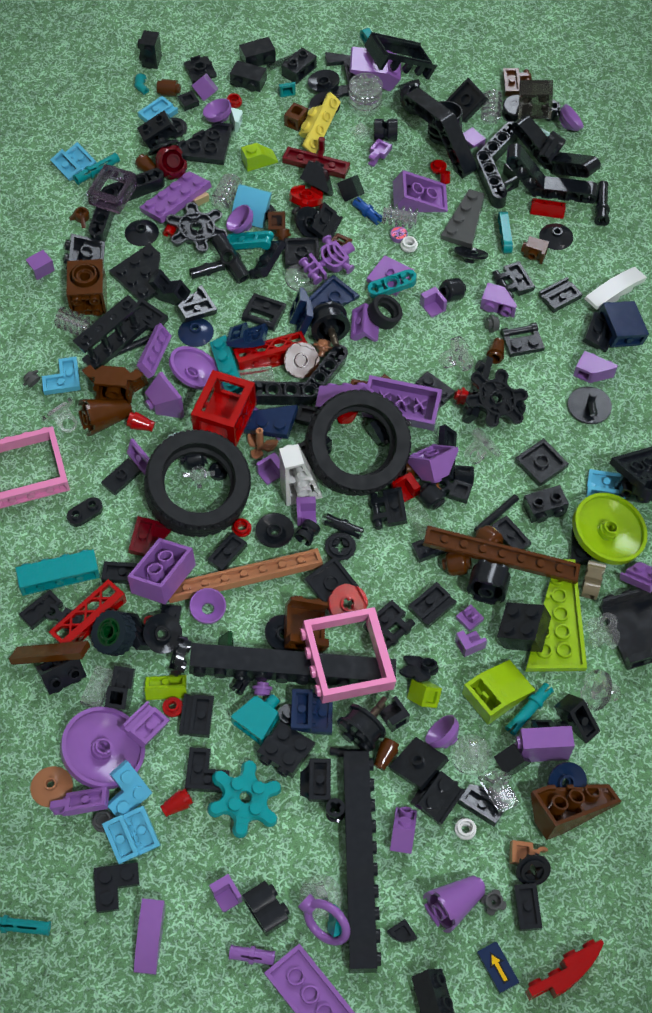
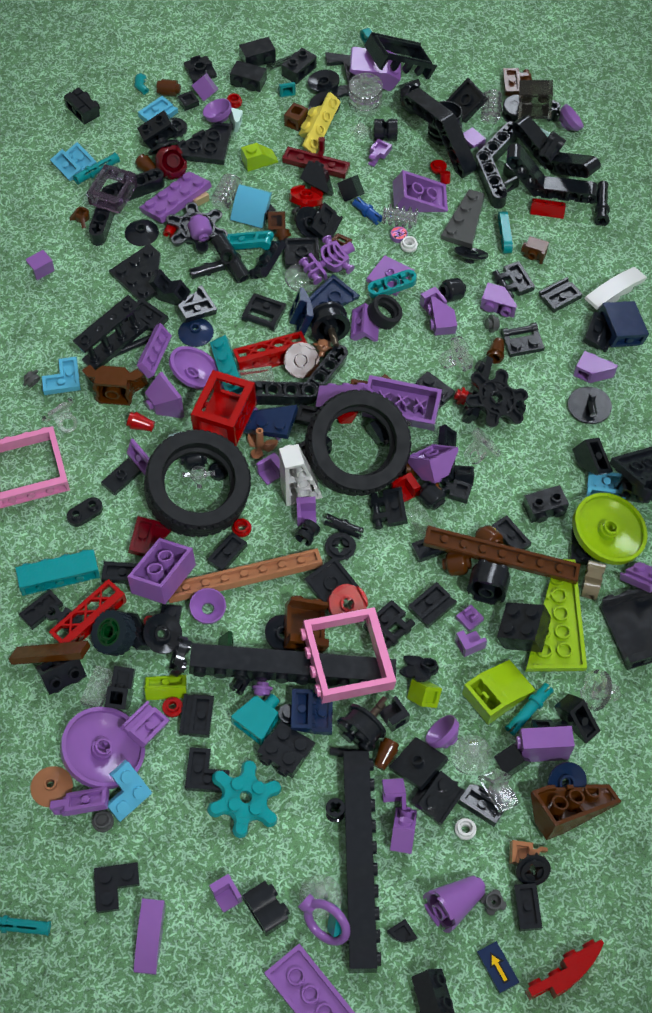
(71, 321): clear piece -> none
(82, 105): none -> black brick
(83, 248): black plate -> none
(87, 287): reddish brown brick -> none
(102, 413): reddish brown cone -> none
(131, 834): medium azure slope -> none
(150, 49): black brick -> none
(177, 802): red cone -> none
(200, 227): none -> medium lavender head
(240, 219): medium lavender piece -> none
(244, 337): dark blue slope -> none
(252, 955): medium lavender pin -> none
(271, 523): black dish -> none
(316, 780): black slope -> none
(393, 791): none -> medium lavender panel
(442, 317): none -> medium lavender slope
(498, 512): black bar -> none
(541, 462): black plate -> none
(557, 241): black dish -> none
(592, 457): none -> black slope
(602, 634): clear plate -> none

